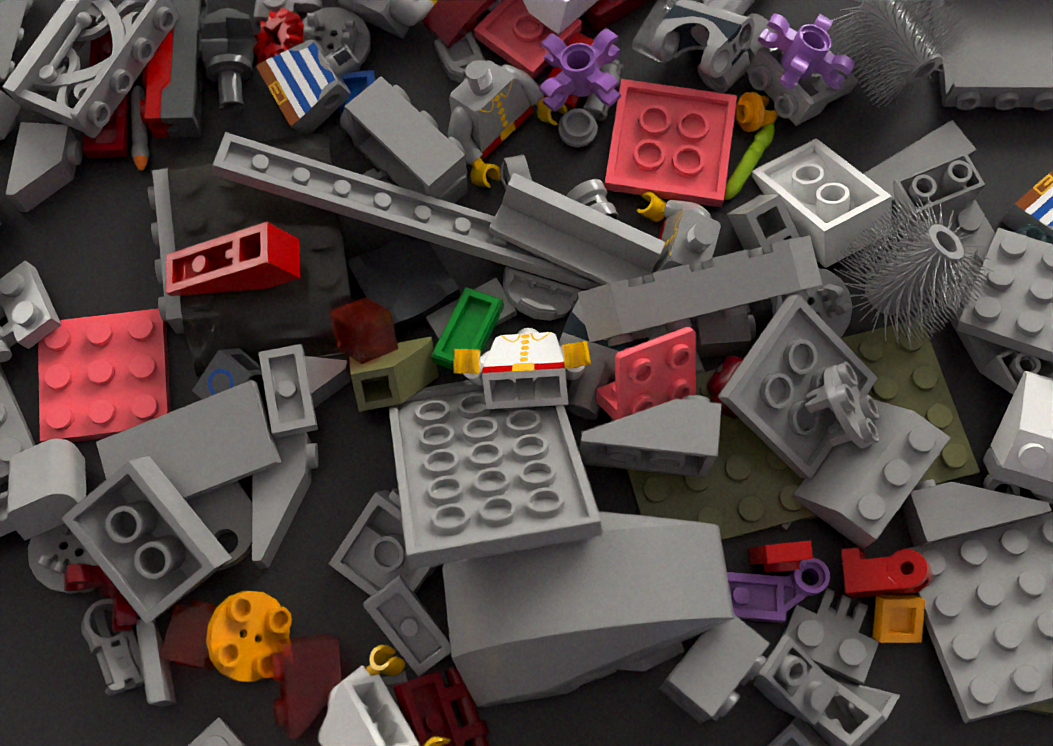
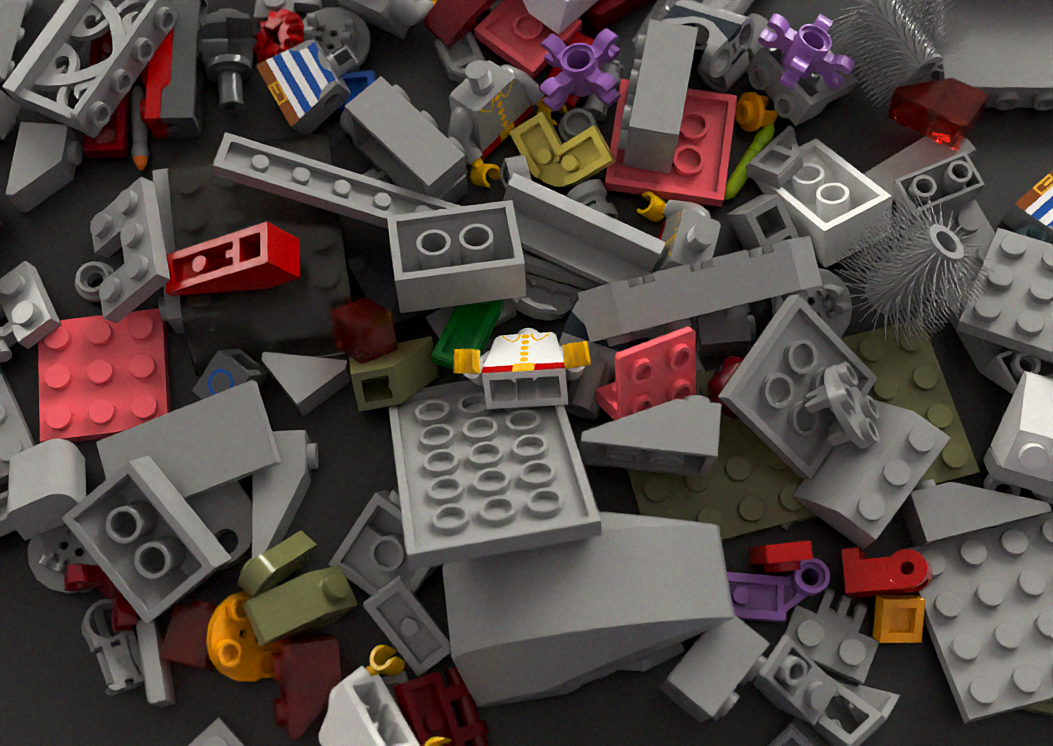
(48, 72): light grey hinge -> none
(86, 275): none -> light grey plate
(134, 225): none -> light grey plate
(276, 564): none -> olive piece
(287, 391): light grey plate -> none
(300, 605): none -> olive slope
(456, 256): none -> light grey slope
(557, 162): none -> light yellow plate
(657, 96): none -> light grey piece
(777, 161): none -> light grey tile
(939, 109): none -> clear red slope

